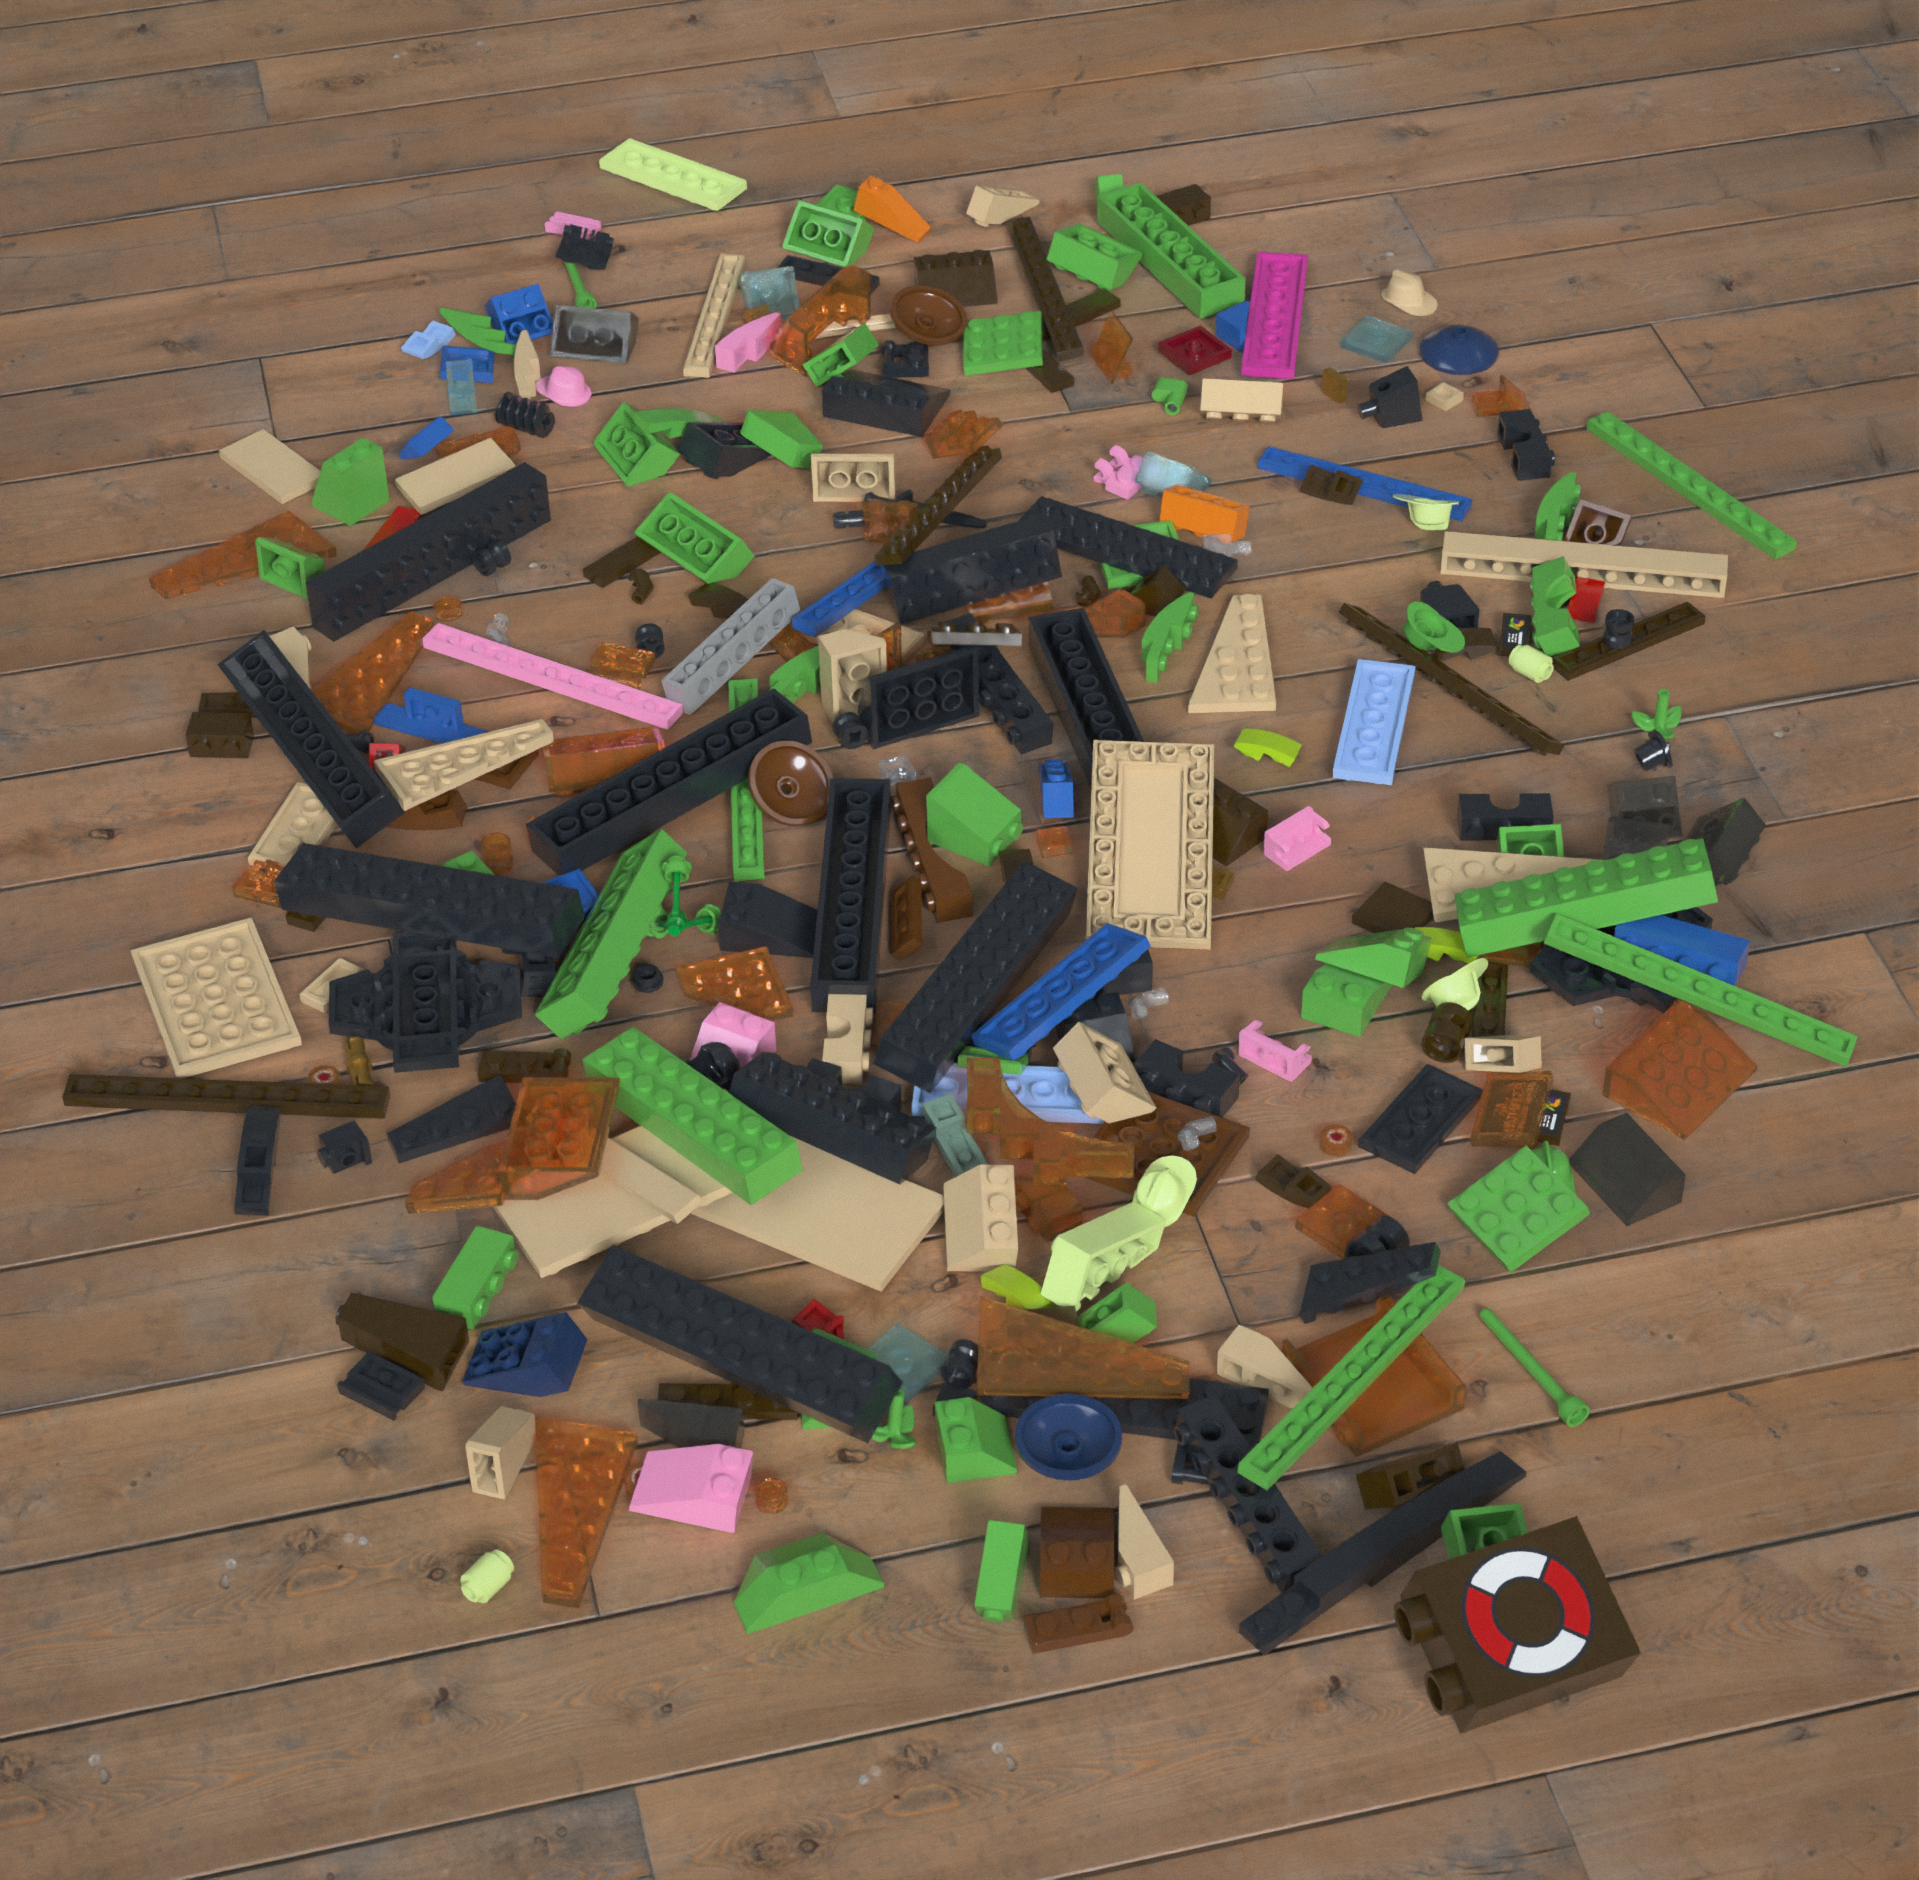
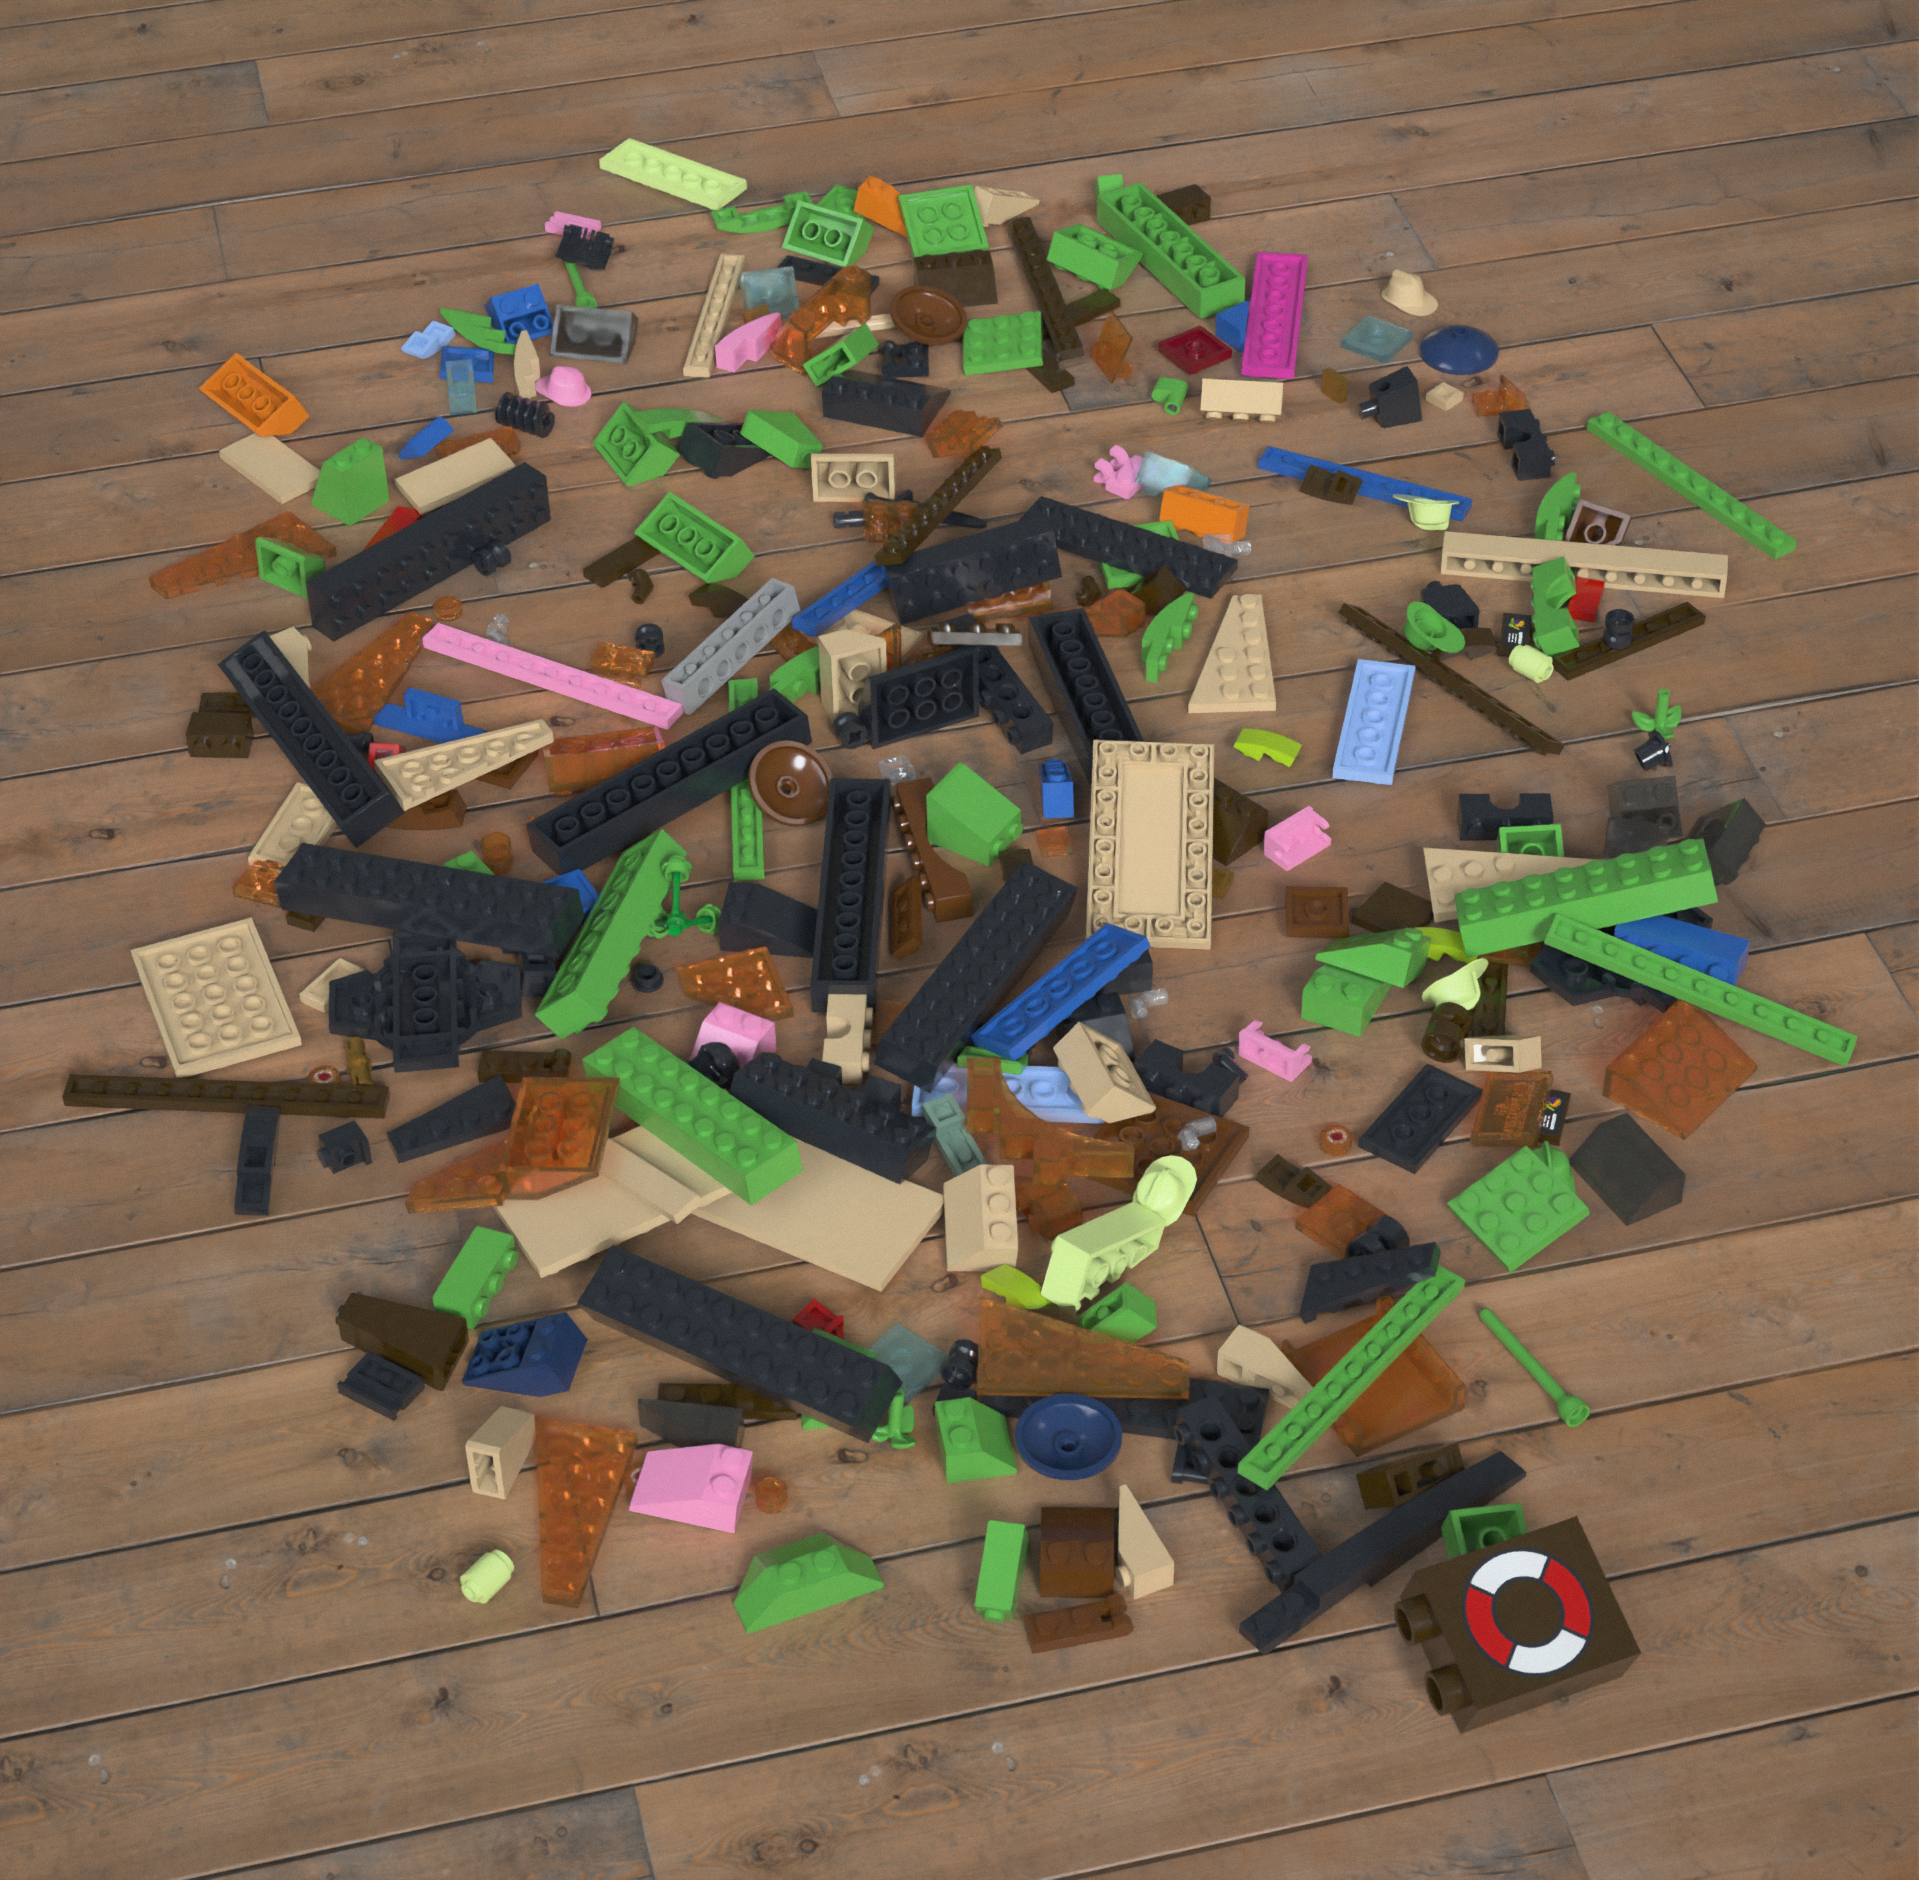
(254, 398): none -> orange slope
(759, 220): none -> bright green slope
(942, 221): none -> bright green plate
(1317, 912): none -> reddish brown plate

